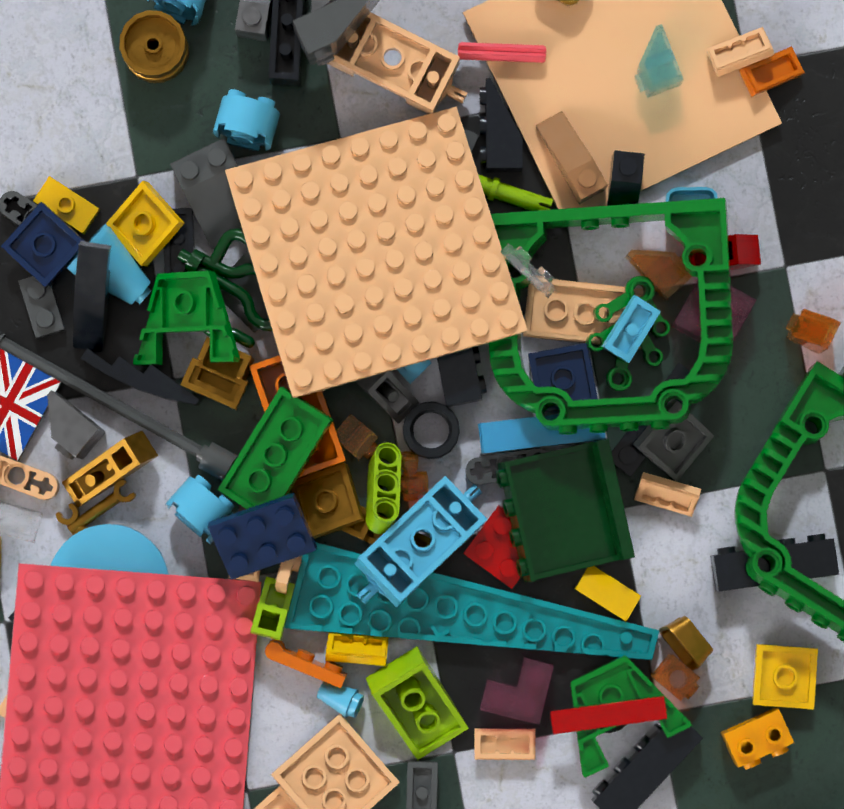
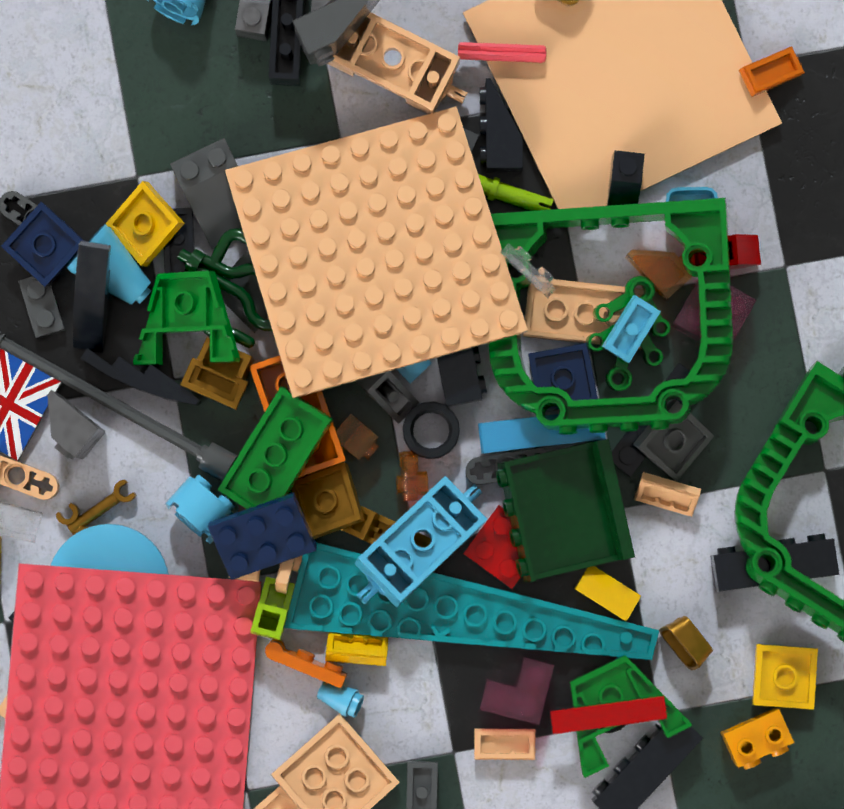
(67, 205): yellow plate -> none
(110, 467): pearl gold slope -> none
(153, 29): pearl gold wheel -> none
(246, 120): medium azure brick -> none
(386, 475): lime beam -> none
(416, 703): lime slope -> none
(572, 157): medium nougat slope -> none
(658, 66): clear light blue slope -> none
(663, 672): clear orange brick -> none
(740, 51): light nougat plate -> none
(812, 330): clear orange slope -> none

